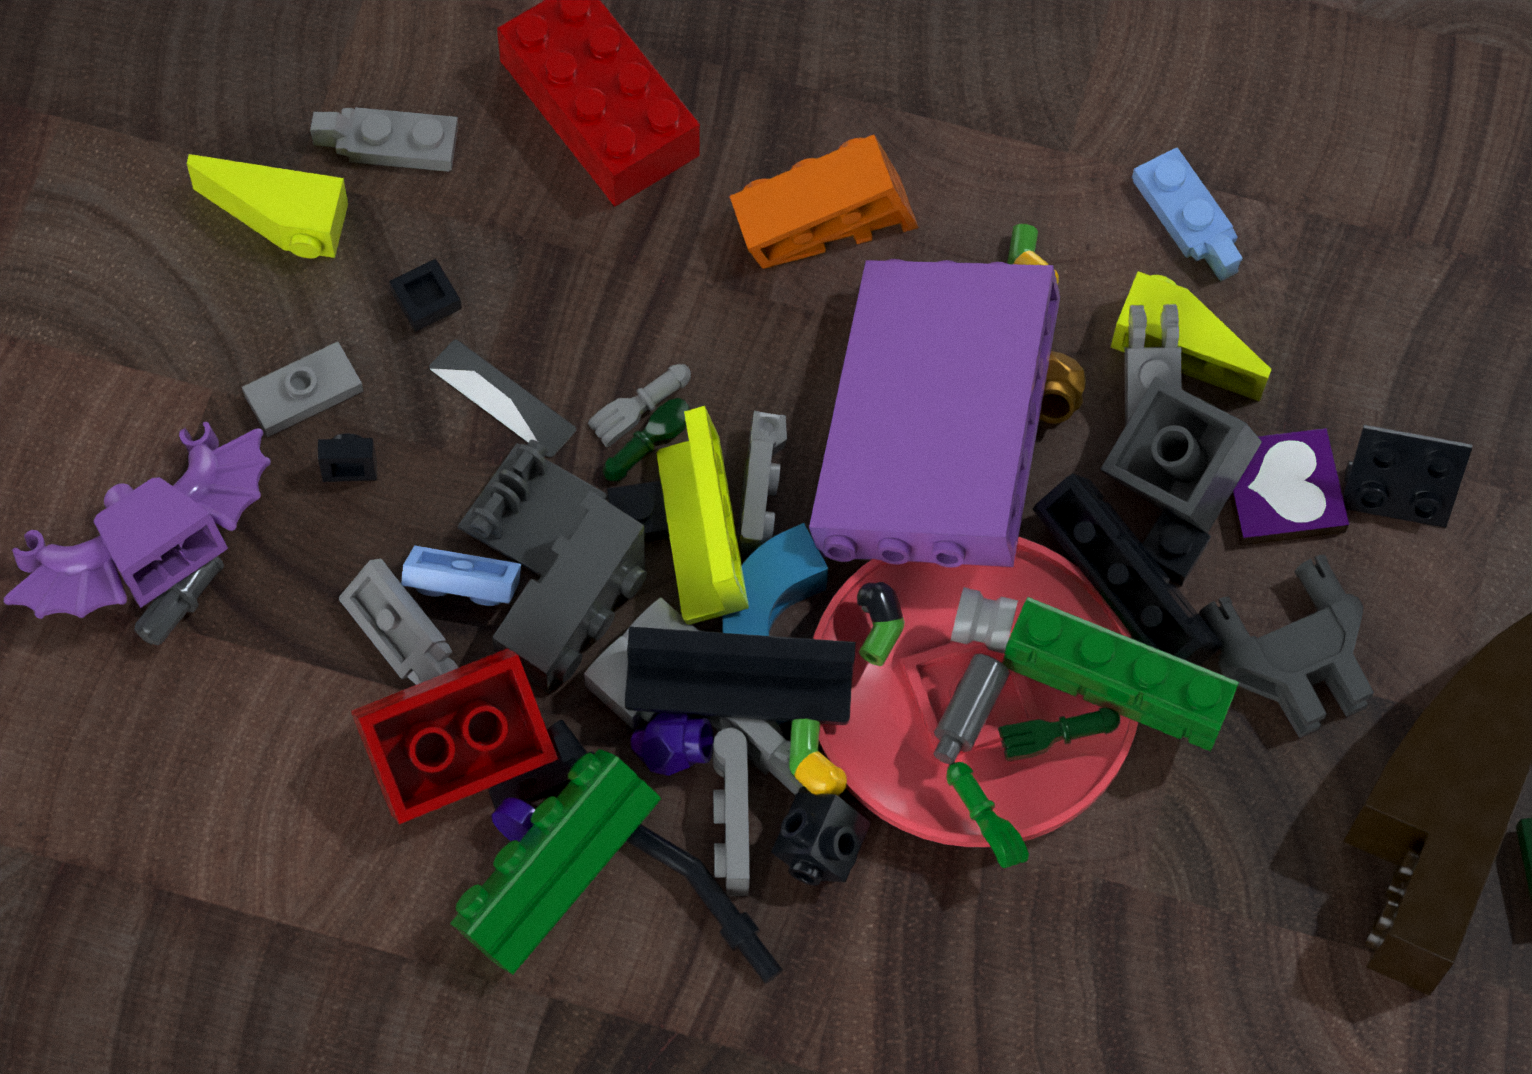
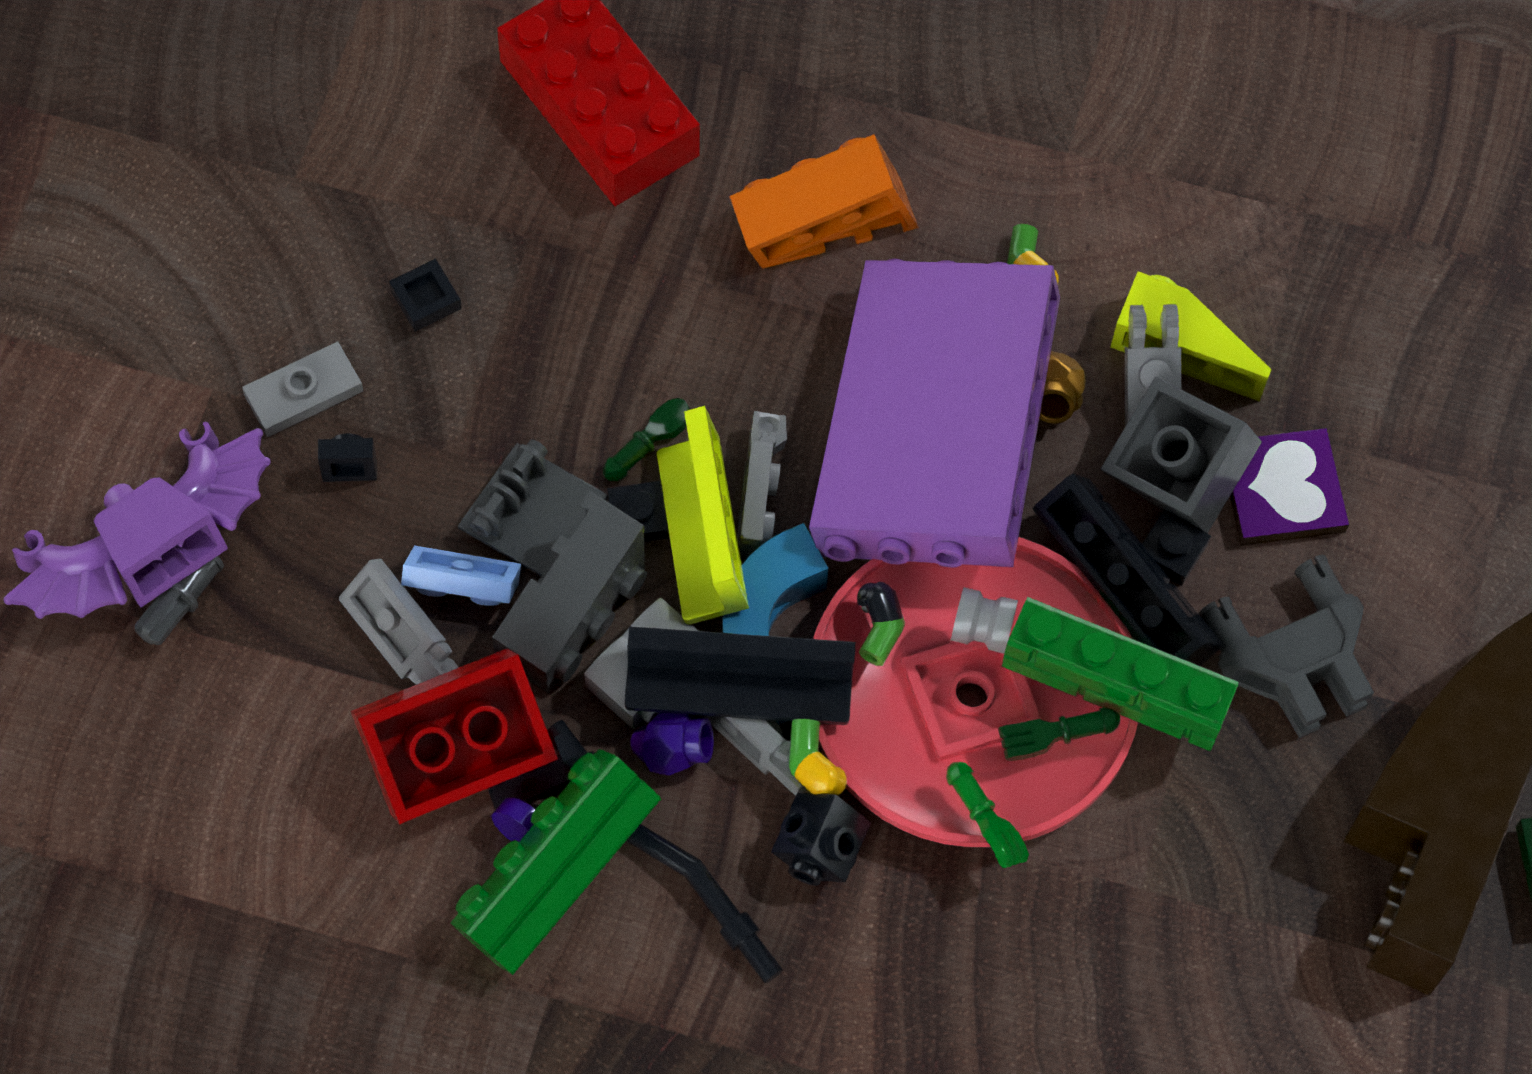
(285, 206): neon yellow slope -> none
(388, 137): light grey hinge -> none
(502, 397): dark grey sticker -> none
(625, 413): light grey piece -> none
(731, 808): light grey plate -> none
(969, 707): dark grey cylinder -> none
(1189, 212): light blue hinge -> none
(1405, 475): black hinge -> none

